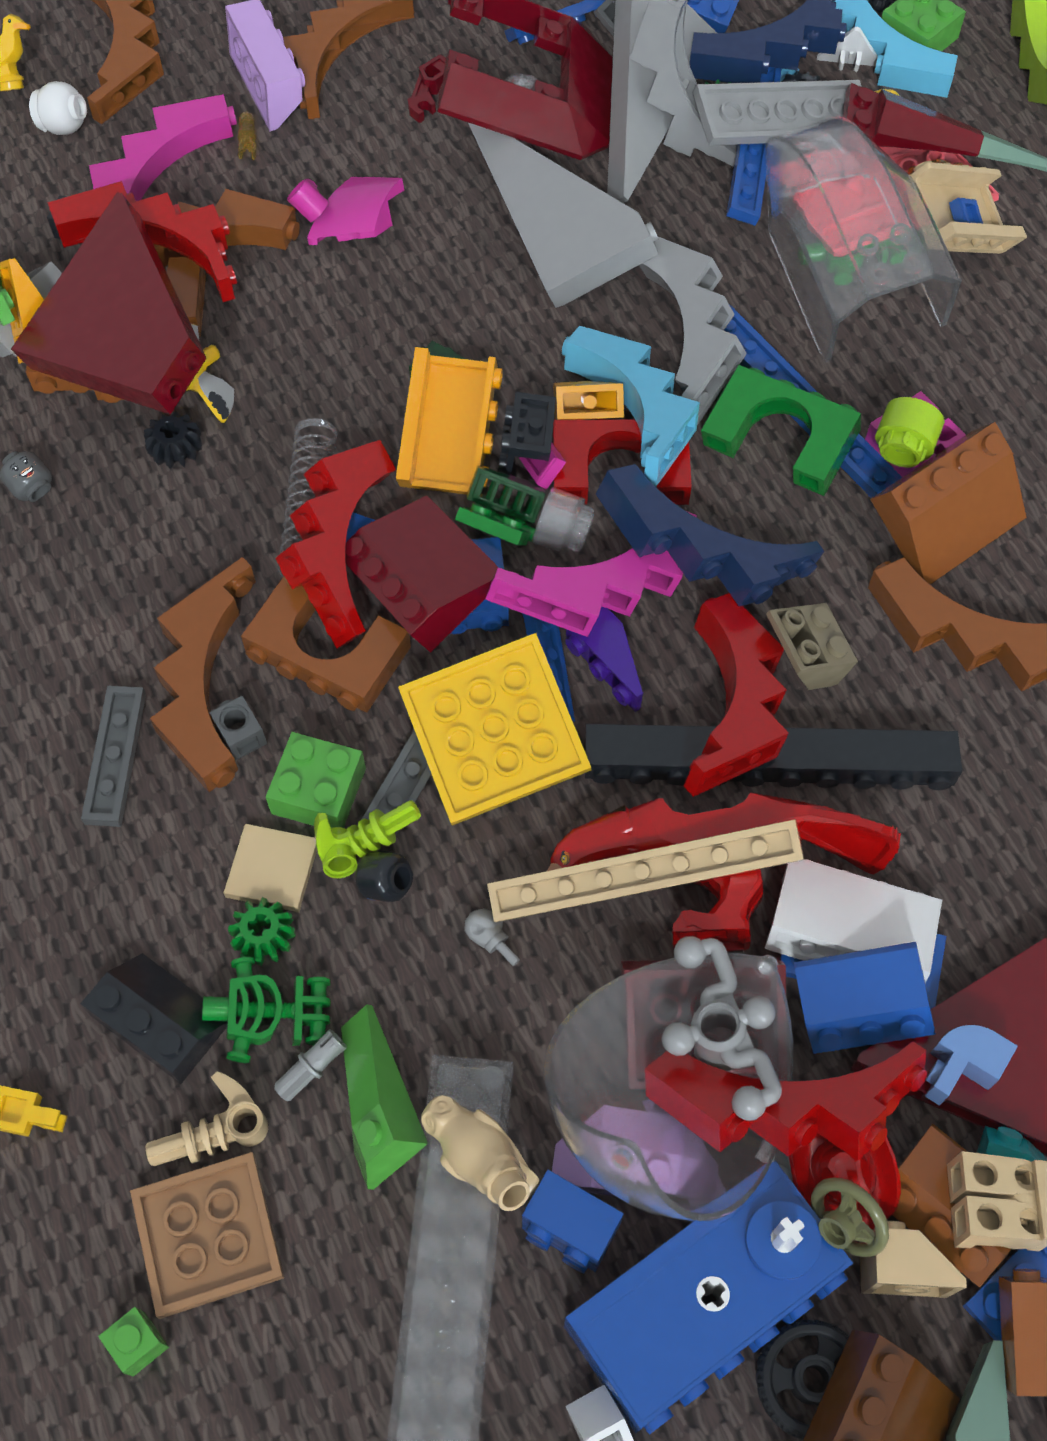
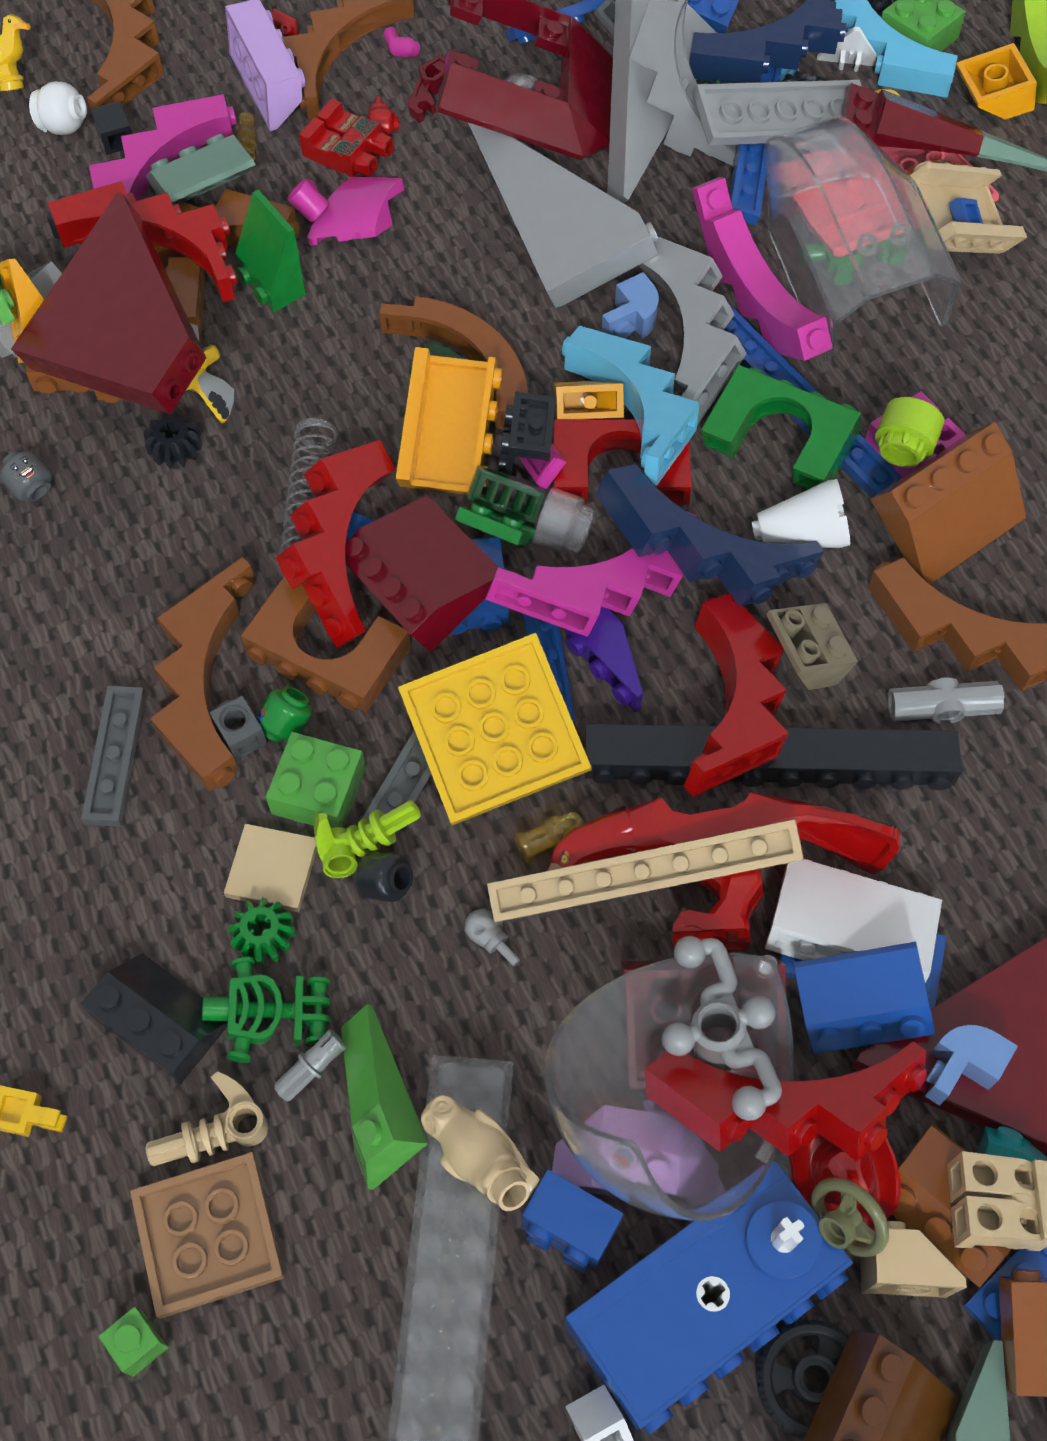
(111, 125): none -> black brick
(200, 169): none -> sand green slope
(269, 255): none -> green slope
(283, 713): none -> green head
(287, 24): none -> red arm
(345, 141): none -> red hips
(382, 113): none -> red piece
(401, 46): none -> dark pink arm
(463, 332): none -> dark orange arch
(546, 835): none -> clear yellow piece
(635, 310): none -> medium blue brick
(758, 293): none -> dark pink arch
(806, 518): none -> white cone
(945, 700): none -> light grey piece
(1000, 82): none -> light orange slope

